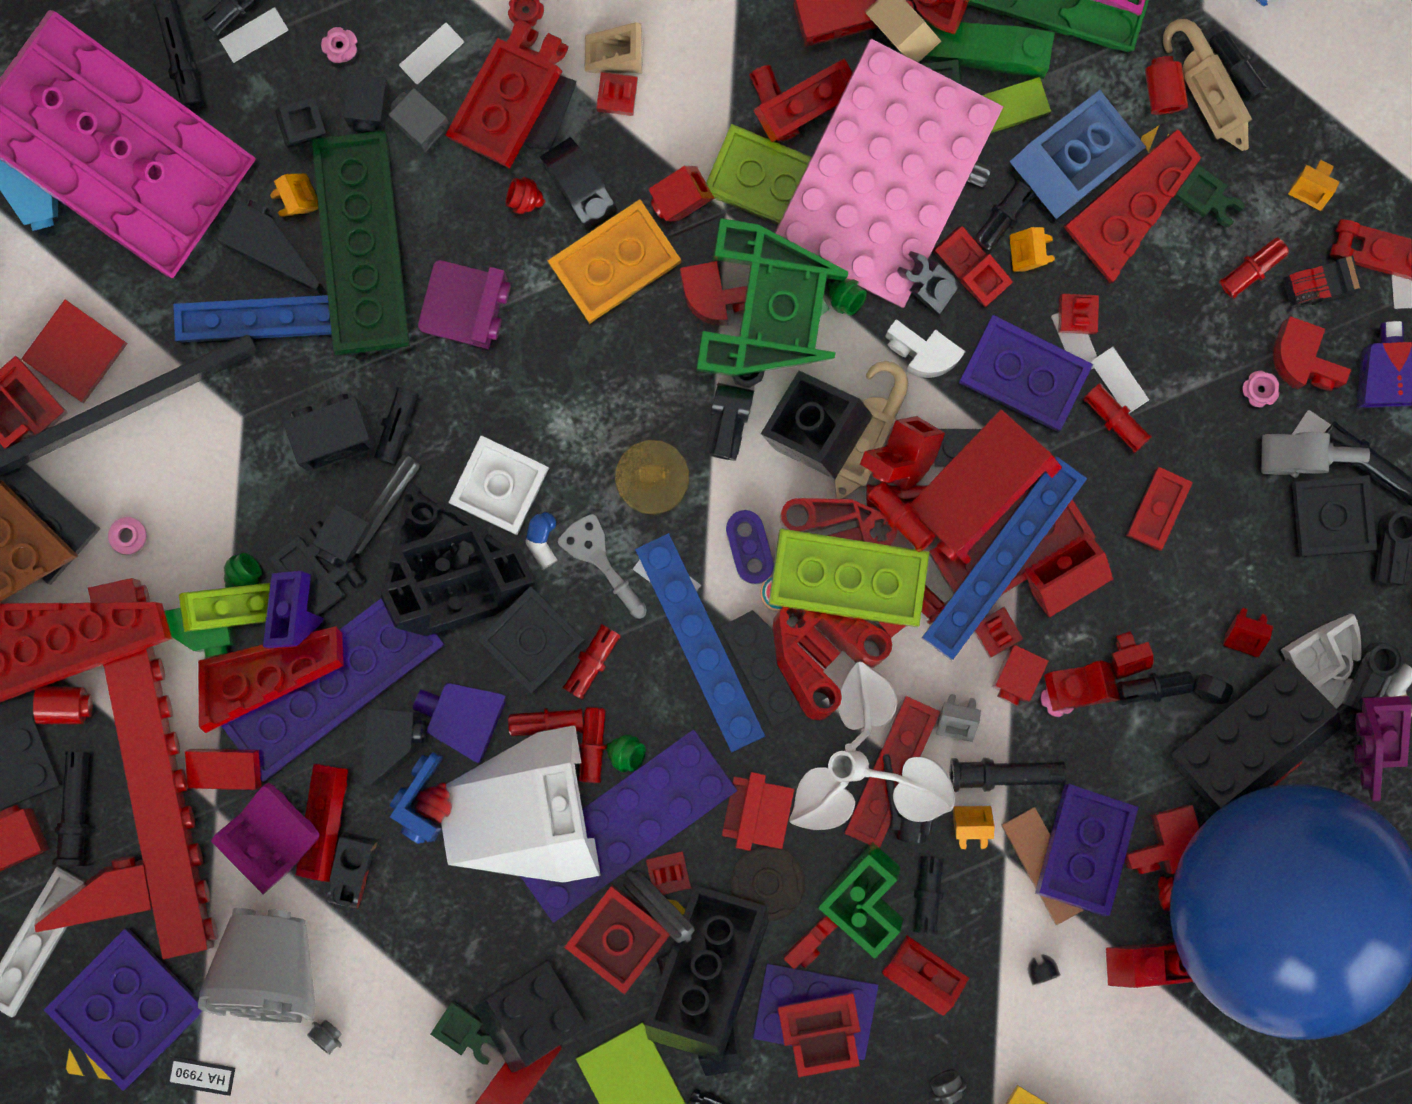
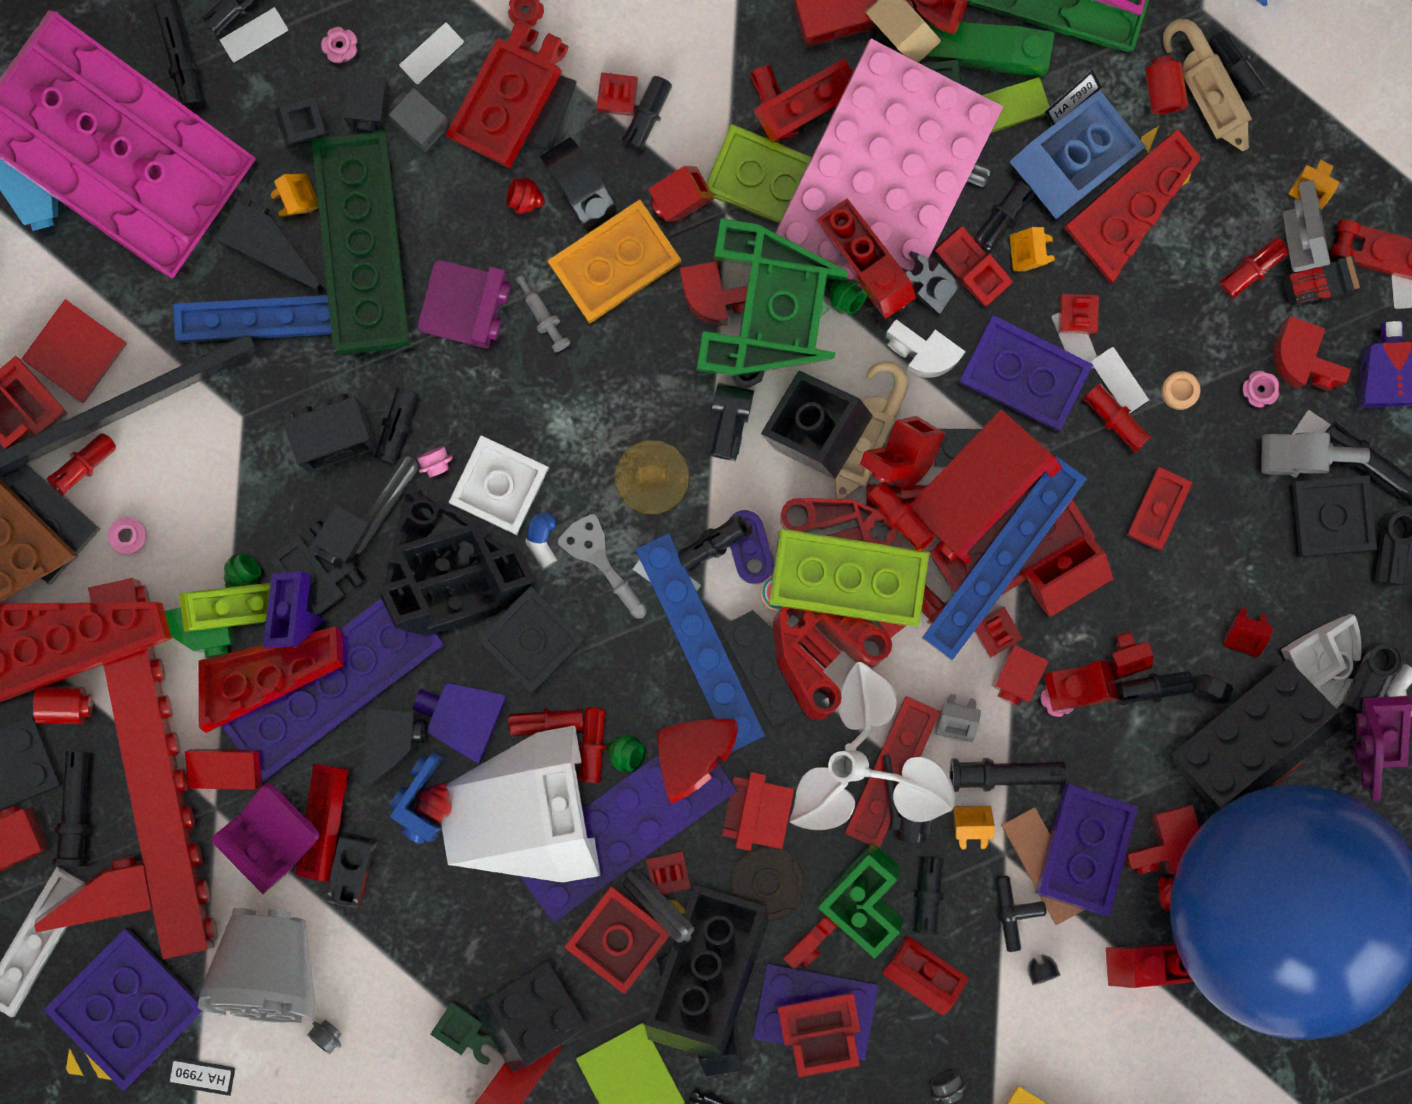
(81, 464): none -> red axle
(434, 461): none -> bright pink plate
(546, 322): none -> light grey piece
(591, 661): red pin -> none
(615, 50): tan slope -> none
(647, 112): none -> black axle
(692, 751): none -> red brick
(714, 542): none -> black pin
(867, 258): none -> red slope
(1010, 913): none -> black piece
(1073, 97): none -> sticker
(1180, 390): none -> light nougat tile
(1204, 193): dark green plate -> none
(1306, 231): none -> light grey bracket

